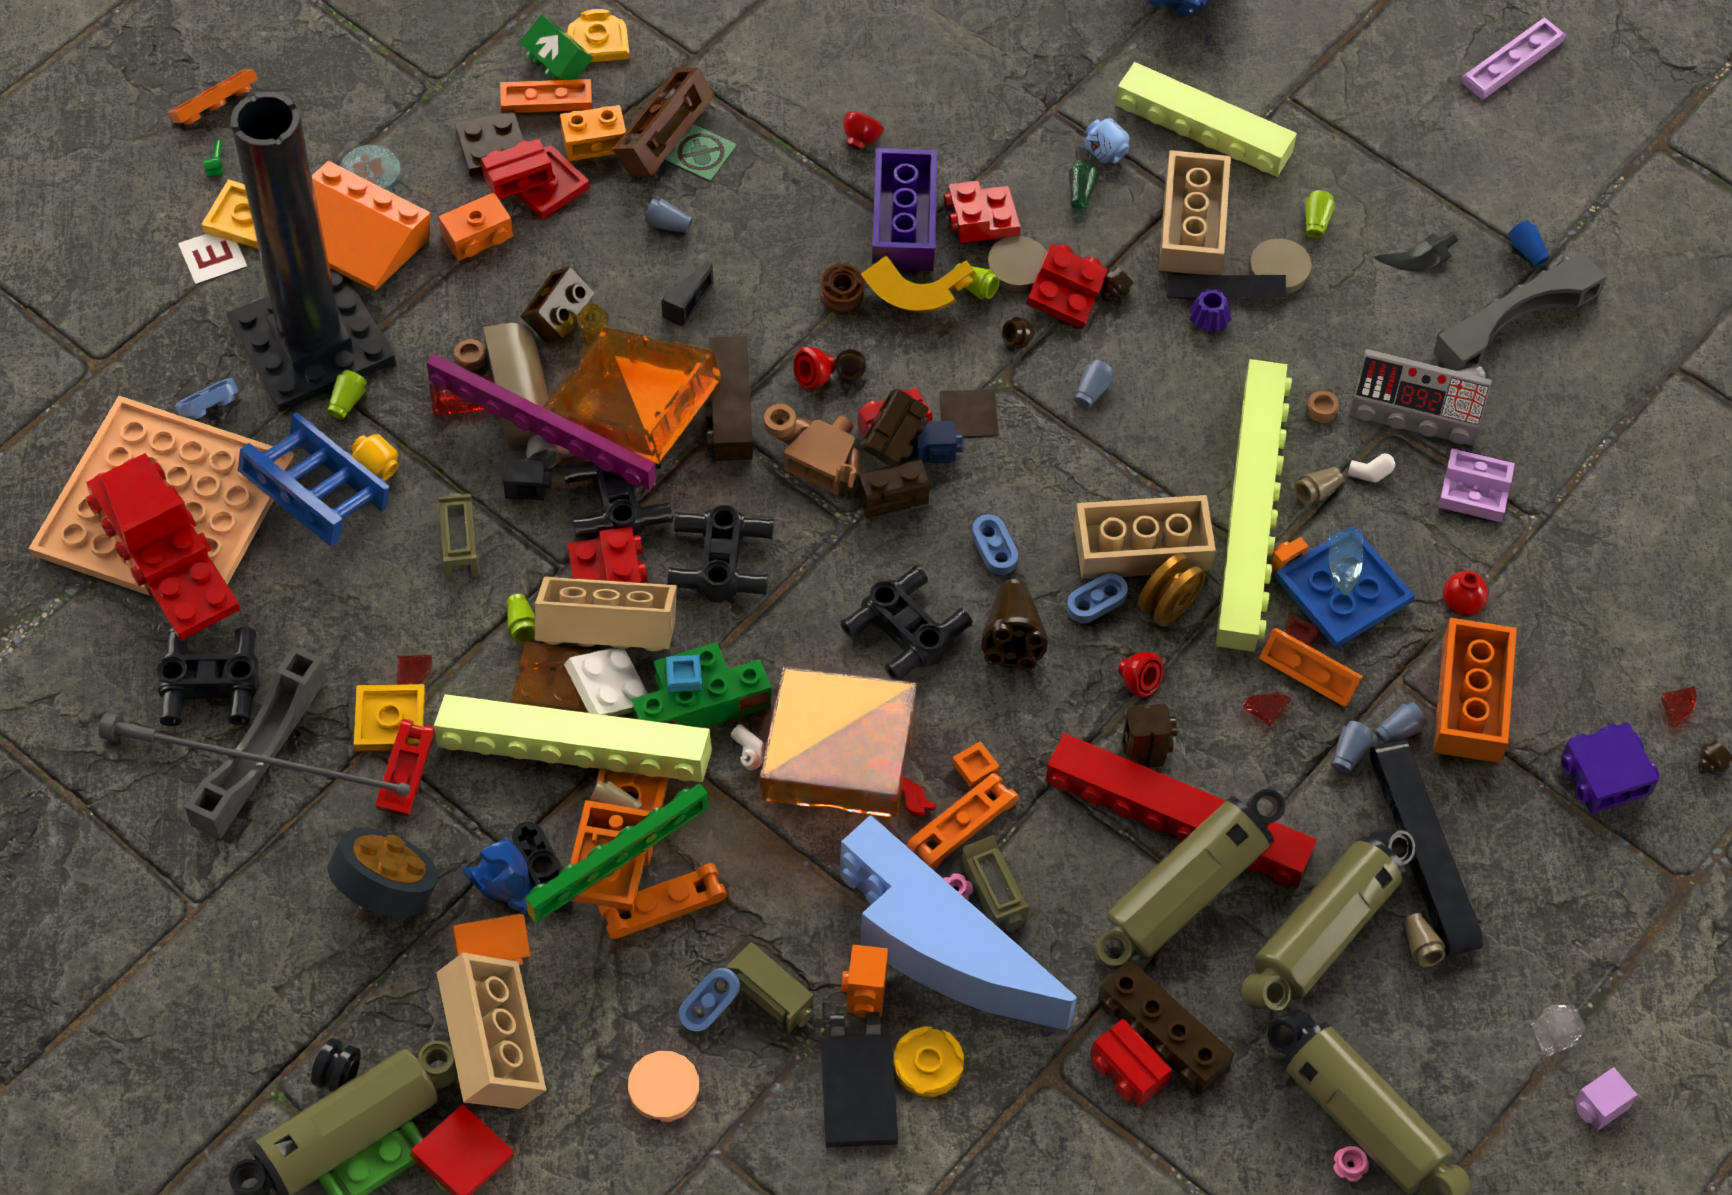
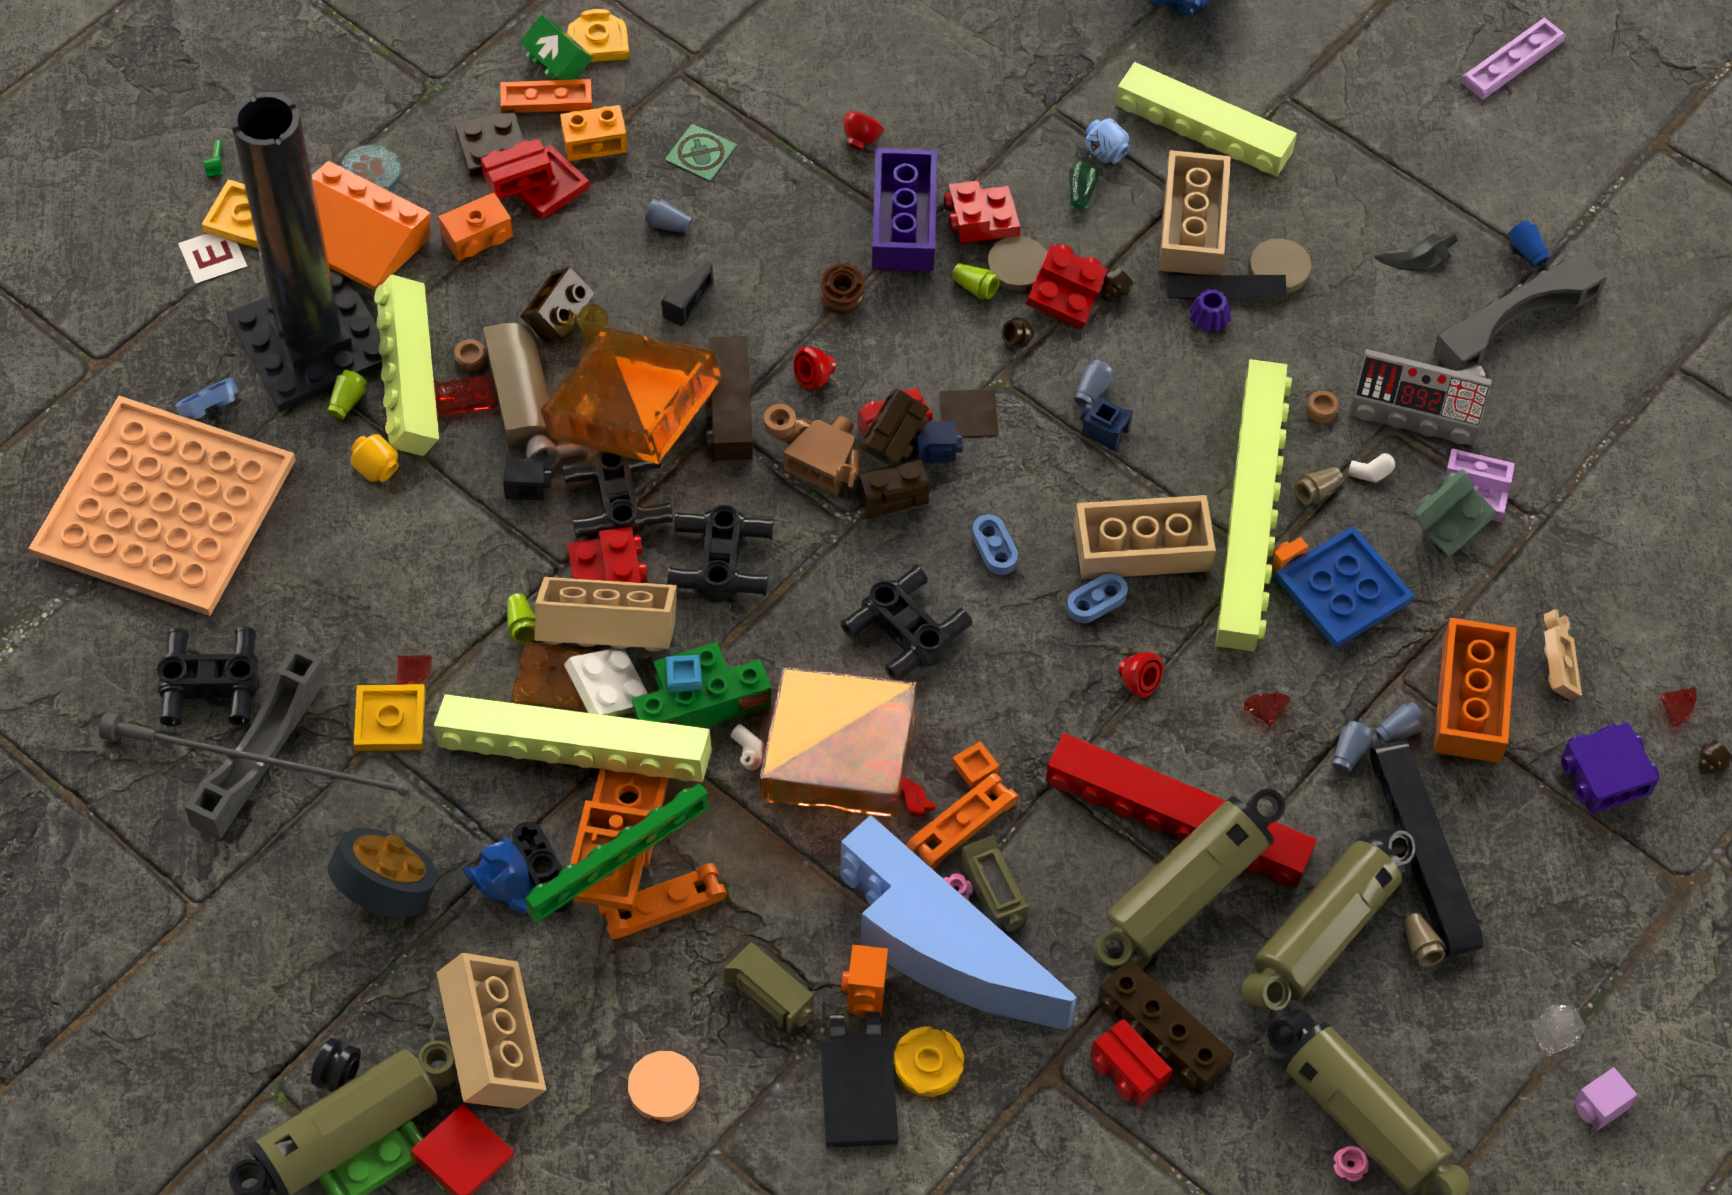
(161, 544): red wedge -> none
(213, 97): orange plate -> none
(306, 503): blue fence -> none
(406, 365): none -> yellowish green brick
(406, 766): red plate -> none
(458, 533): olive window -> none
(493, 937): orange brick -> none
(548, 425): magenta plate -> none
(611, 794): dark tan cone -> none
(663, 122): reddish brown brick -> none
(710, 998): medium blue plate -> none
(850, 364): dark brown plate -> none
(913, 297): yellow arch -> none
(1014, 629): dark brown cone -> none
(1105, 422): none -> dark blue window
(1148, 734): dark brown brick -> none
(1171, 589): pearl gold wheel -> none
(1301, 630): clear red tile -> none
(1310, 667): orange plate -> none
(1318, 212): lime cone -> none
(1345, 558): clear light blue plate -> none
(1453, 513): none -> sand green bracket
(1466, 592): red brick -> none
(1561, 656): none -> tan plate

